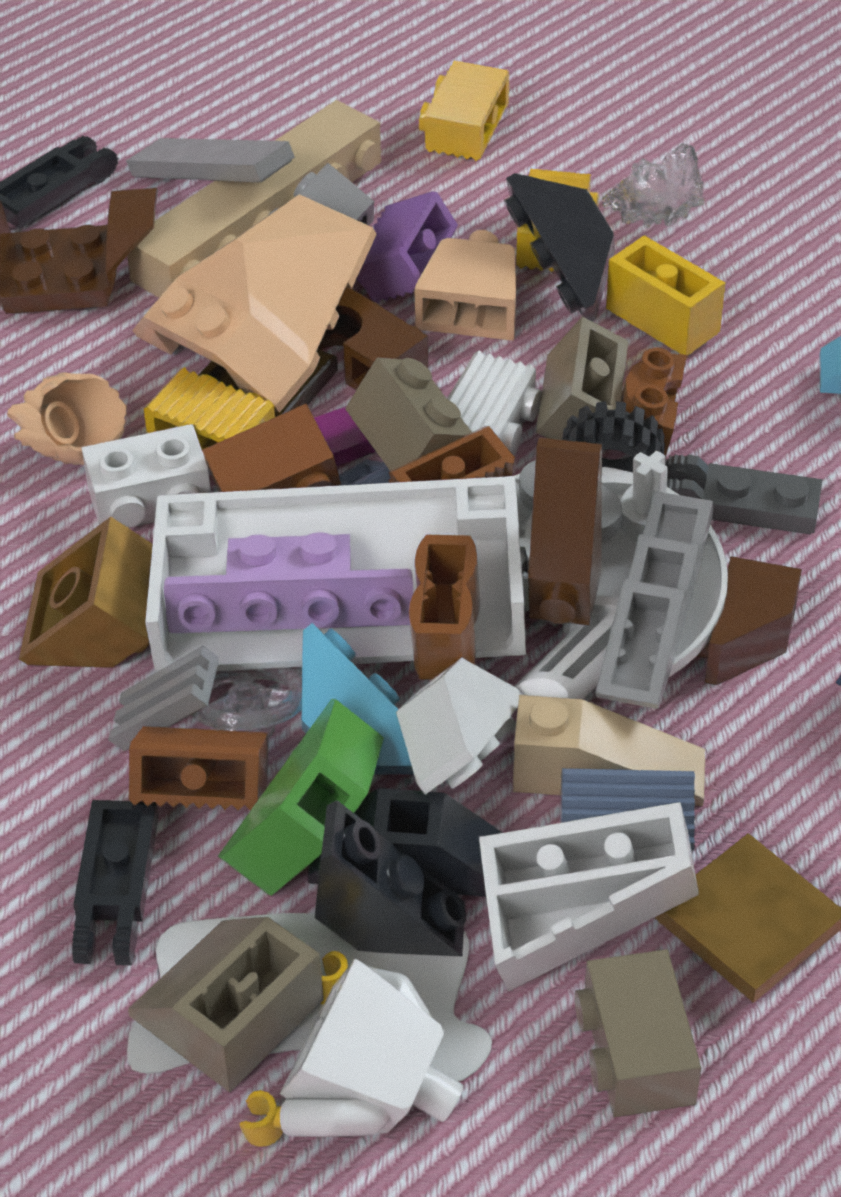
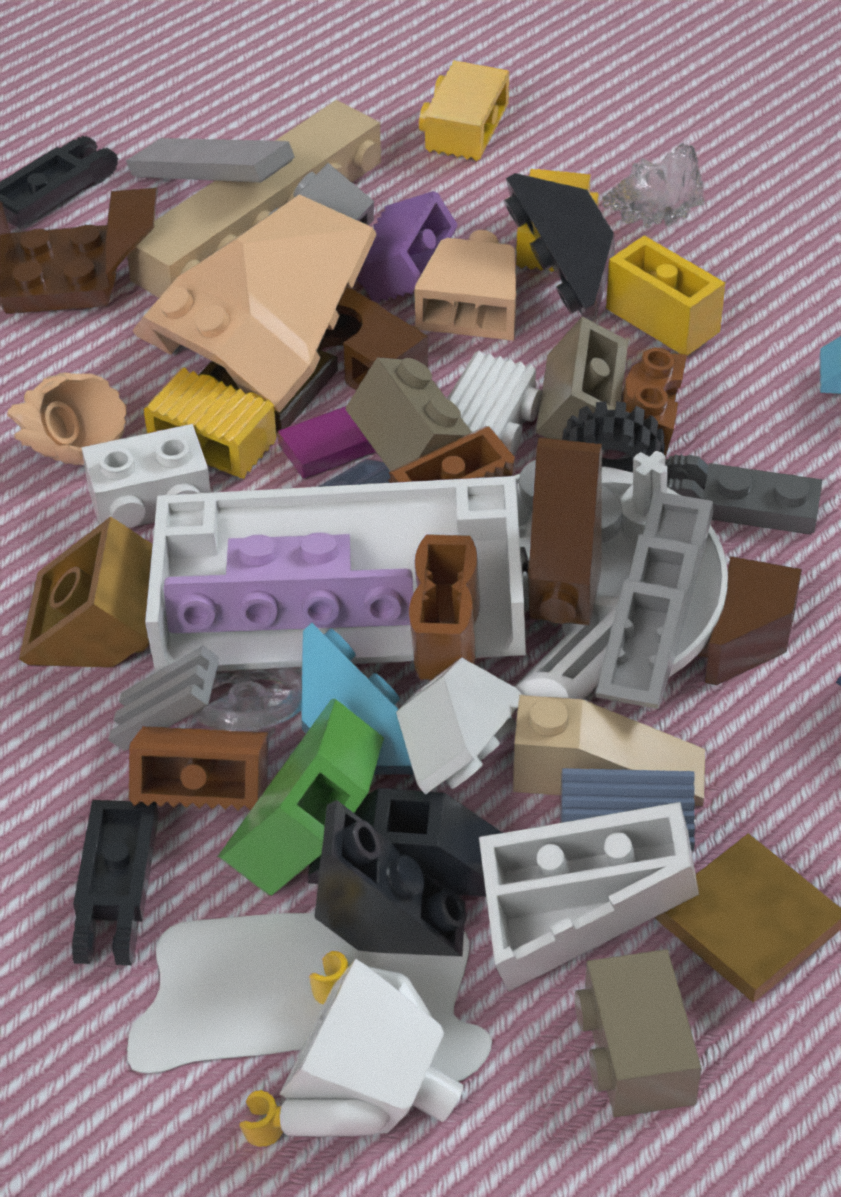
(233, 997): dark tan slope -> none
(274, 455): dark orange brick -> none

